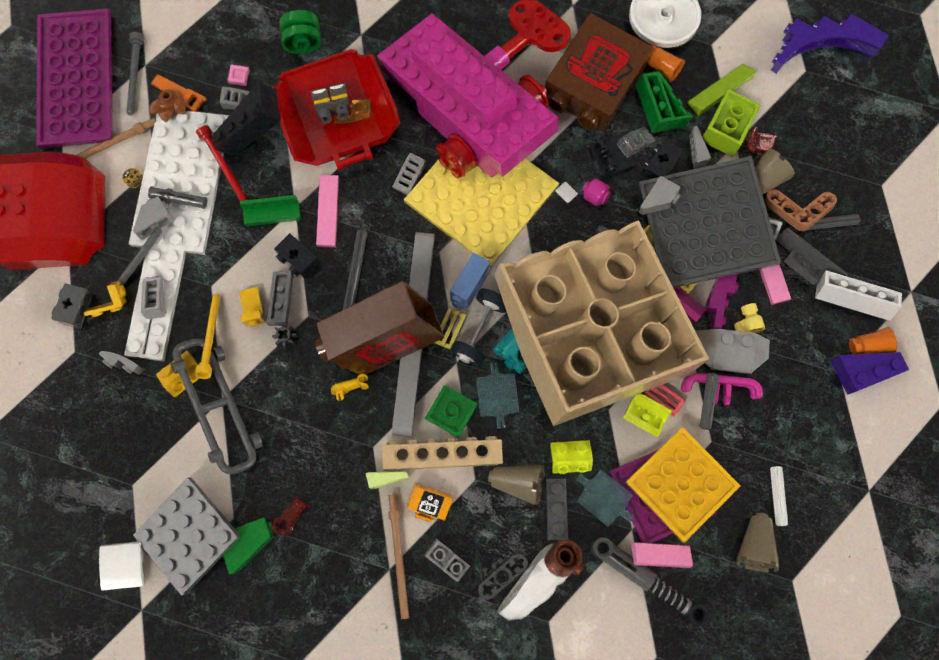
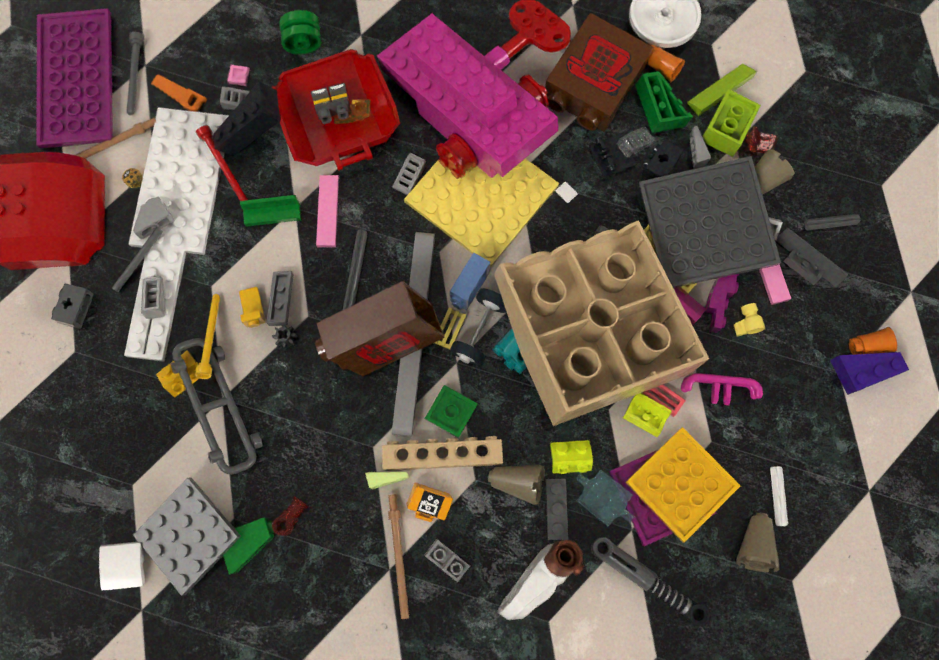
(117, 294): yellow bracket -> none
(118, 361): light grey slope -> none
(167, 107): dark orange plate -> none
(176, 197): dark grey pin -> none
(290, 247): black brick -> none
(343, 388): yellow piece -> none
(494, 590): dark grey beam -> none
(497, 395): clear light blue plate -> none
(596, 192): dark pink head -> none
(660, 196): light grey slope -> none
(662, 555): bright pink tile -> none
(709, 401): dark grey axle -> none
(734, 350): light grey wedge -> none
(798, 213): nougat beam -> none
(849, 34): dark purple arch -> none
(858, 295): white brick -> none

